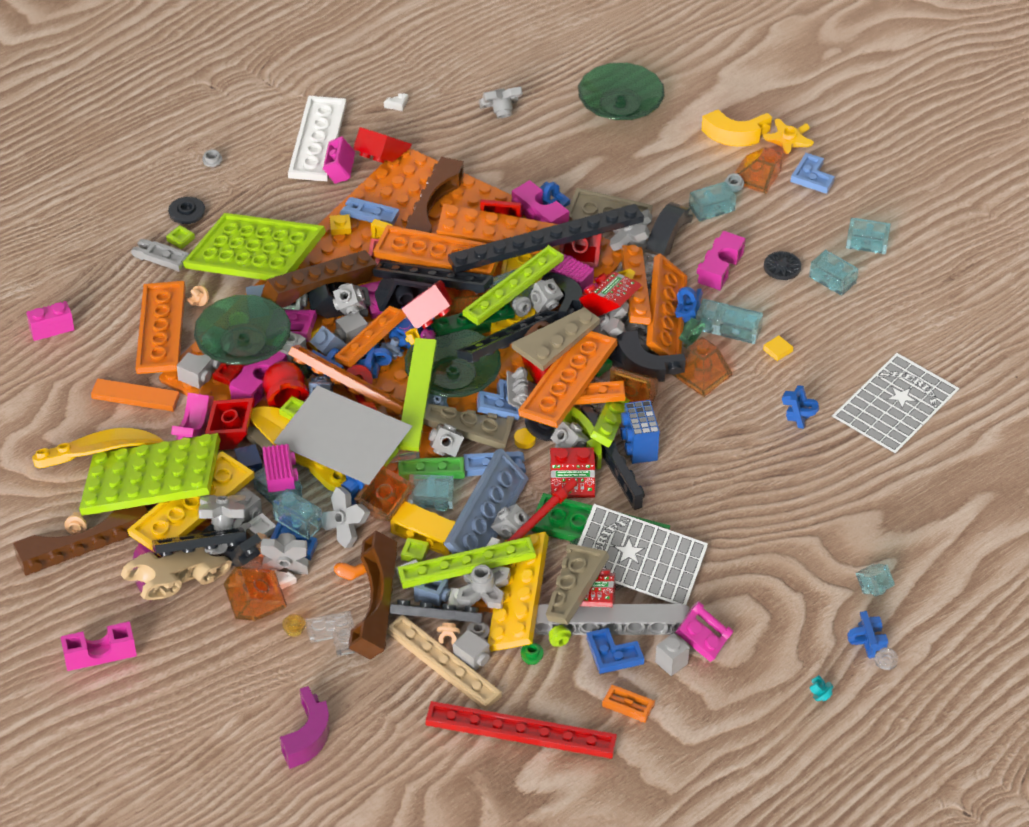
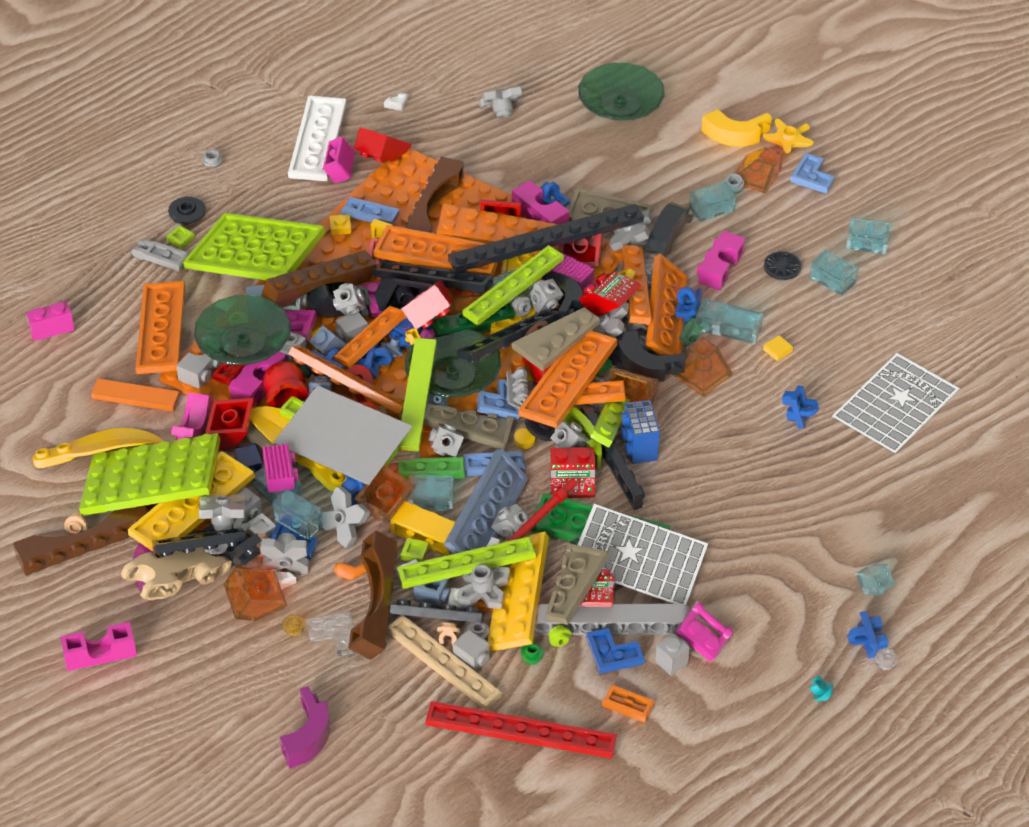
(199, 296): light nougat plate -> none

